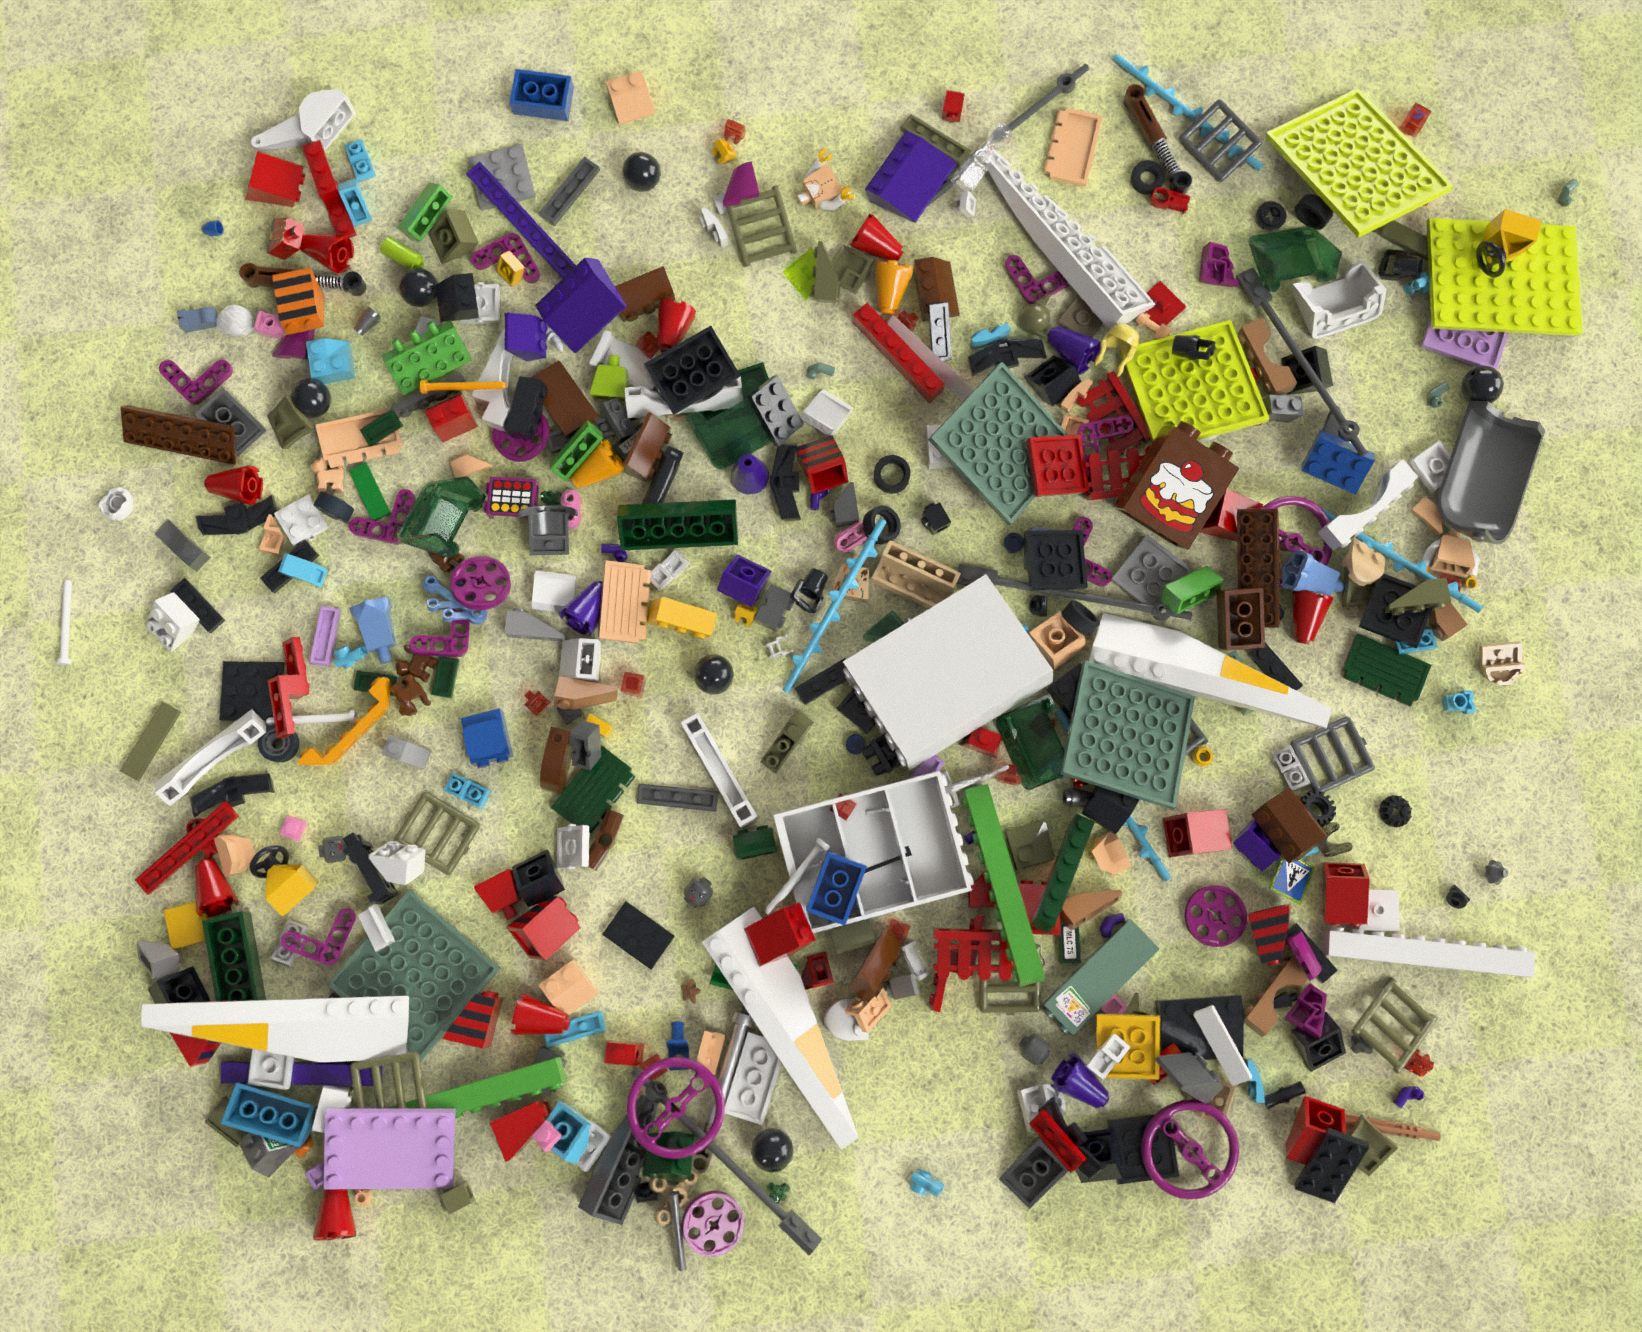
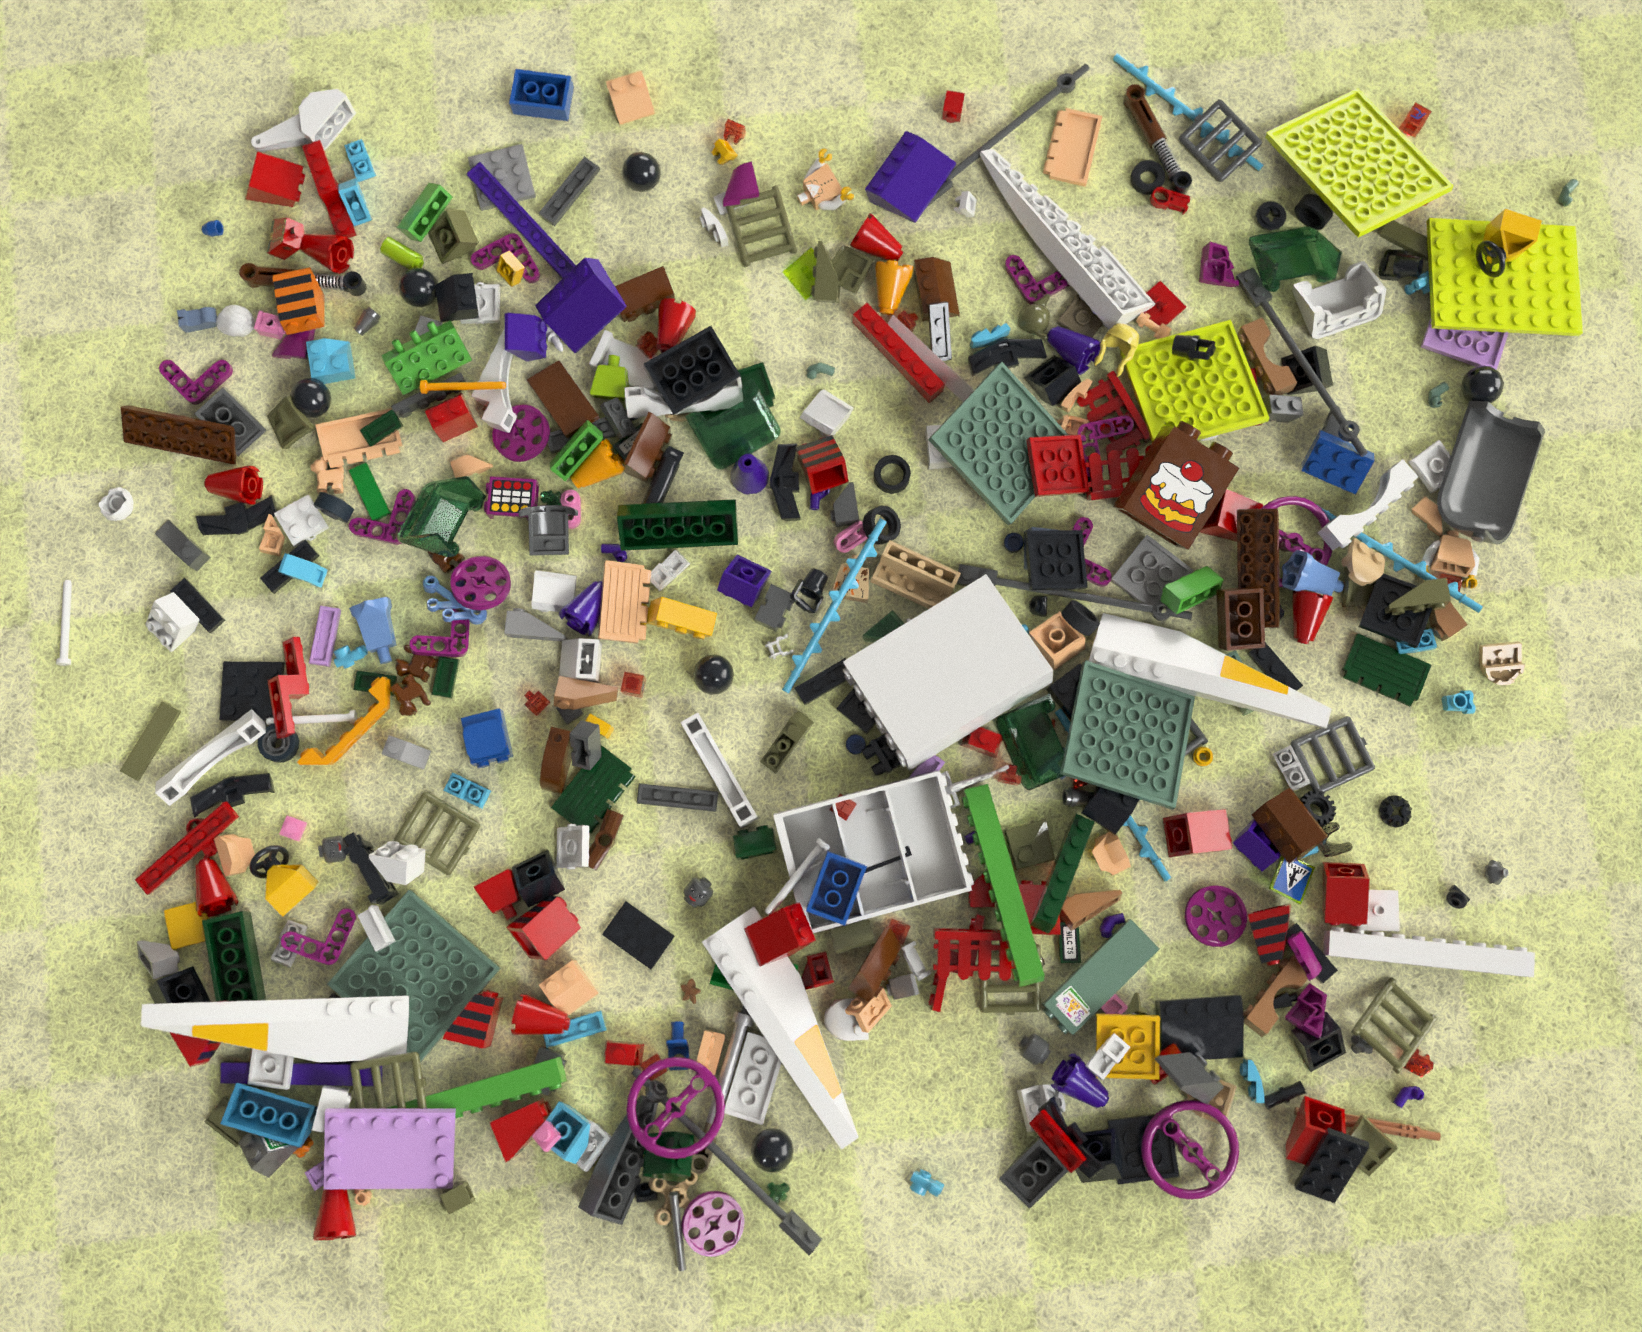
(526, 408): black brick -> none
(746, 612): yellow tile -> none
(775, 410): plate -> none
(935, 518): black brick -> none
(942, 142): olive tile -> none
(977, 164): clear beam -> none
(1222, 1045): white tile -> none

